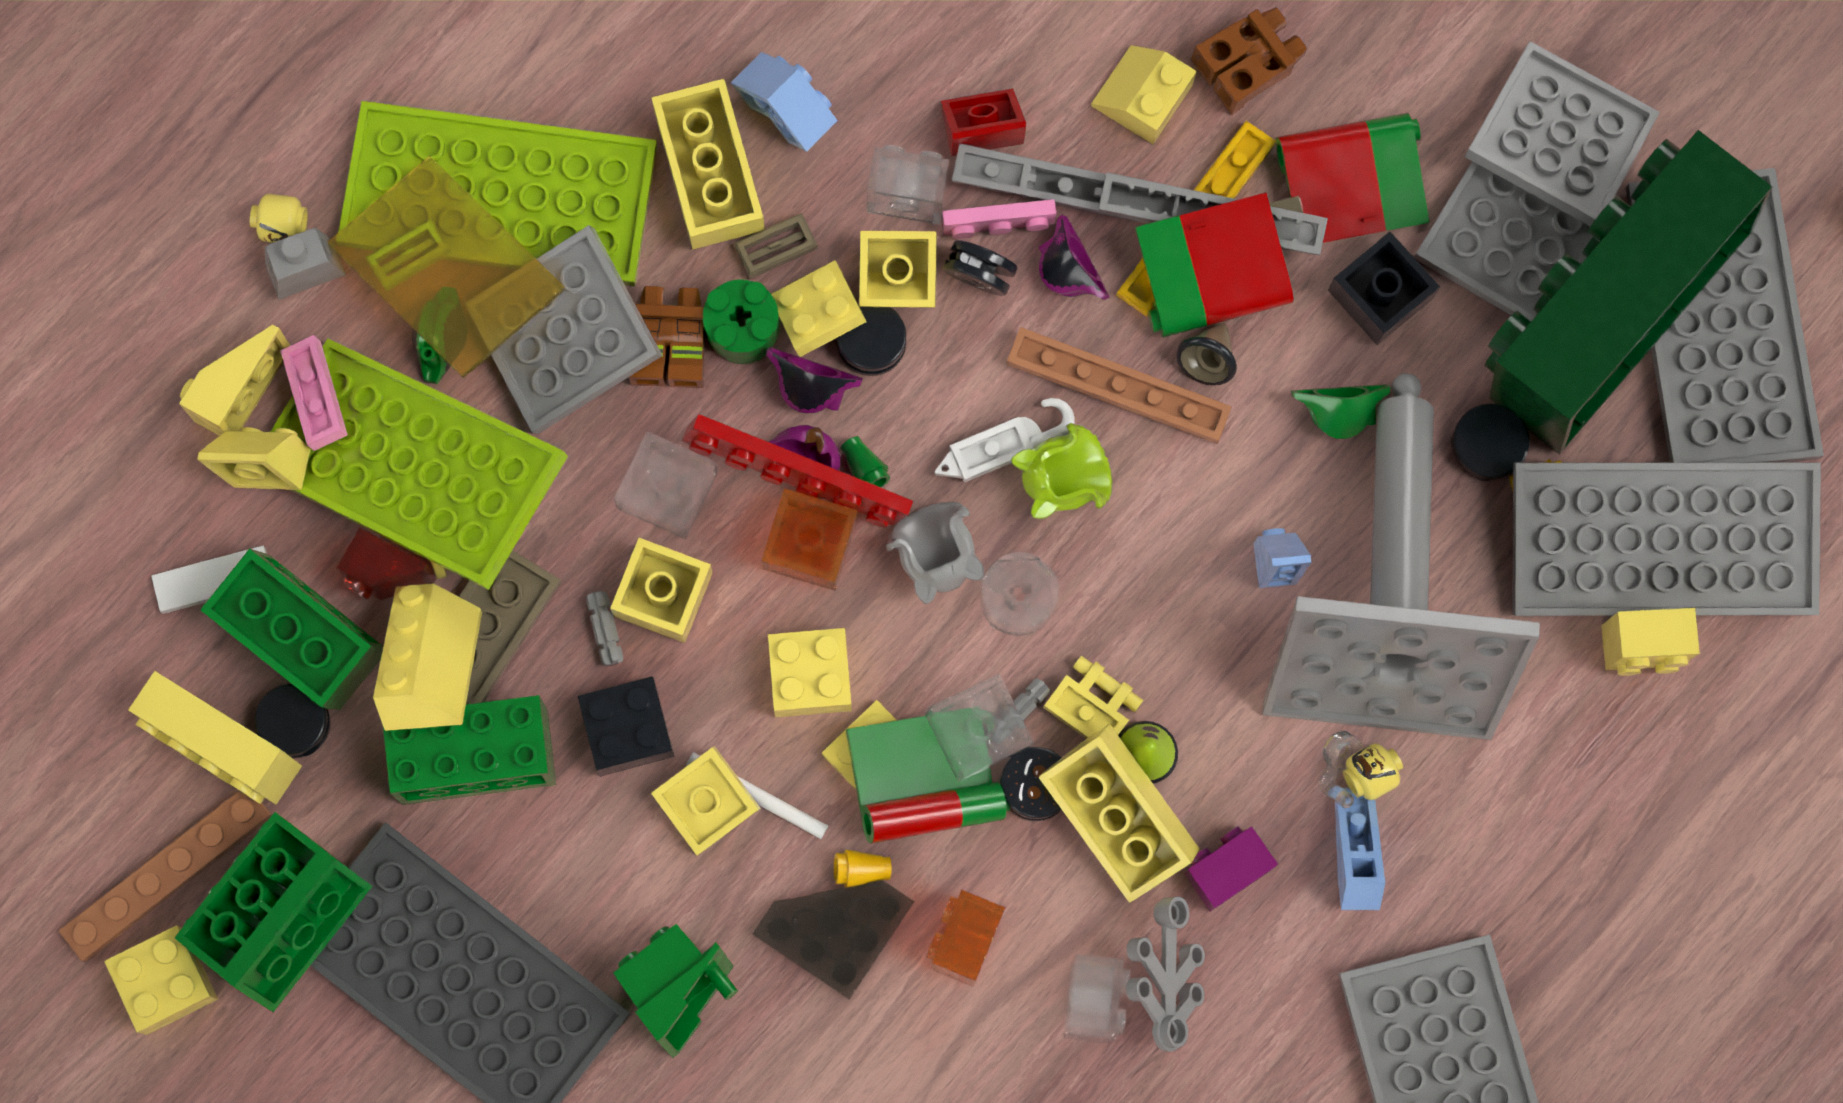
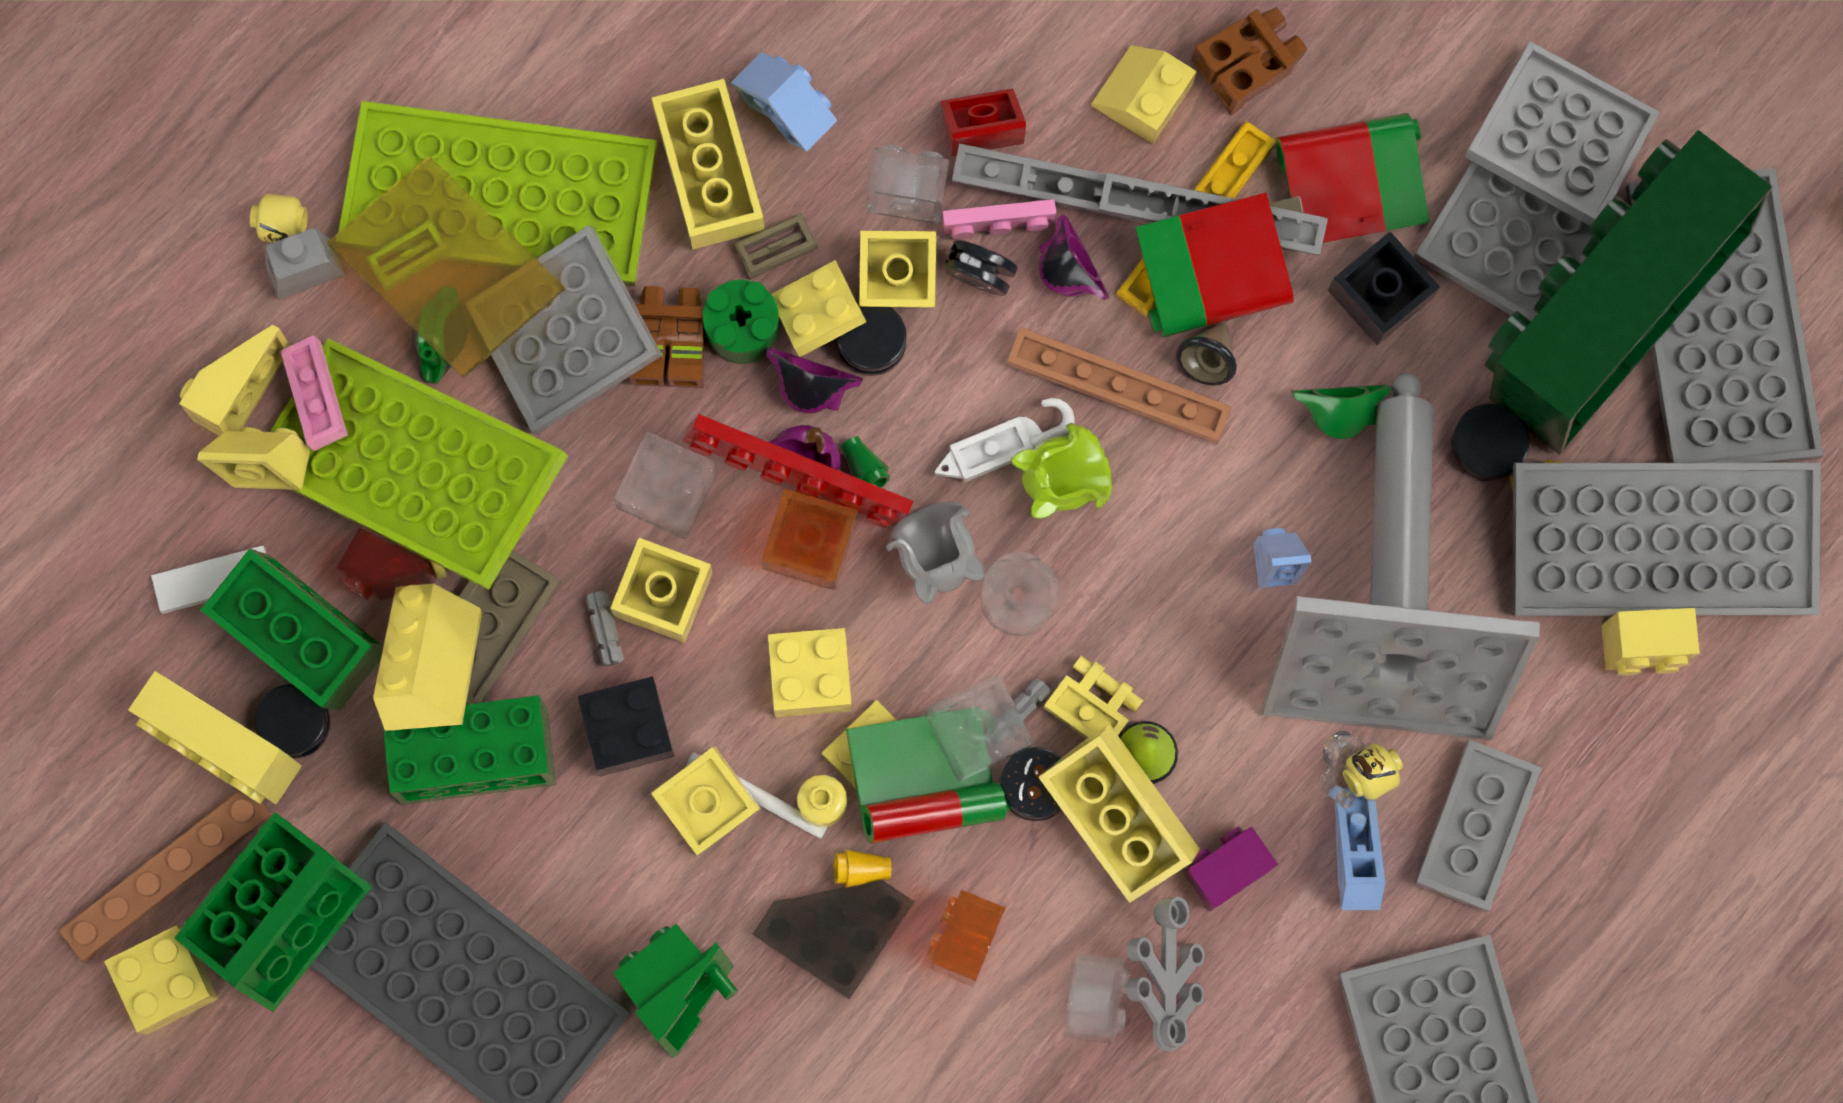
(822, 801): none -> light yellow head
(1478, 825): none -> light grey plate

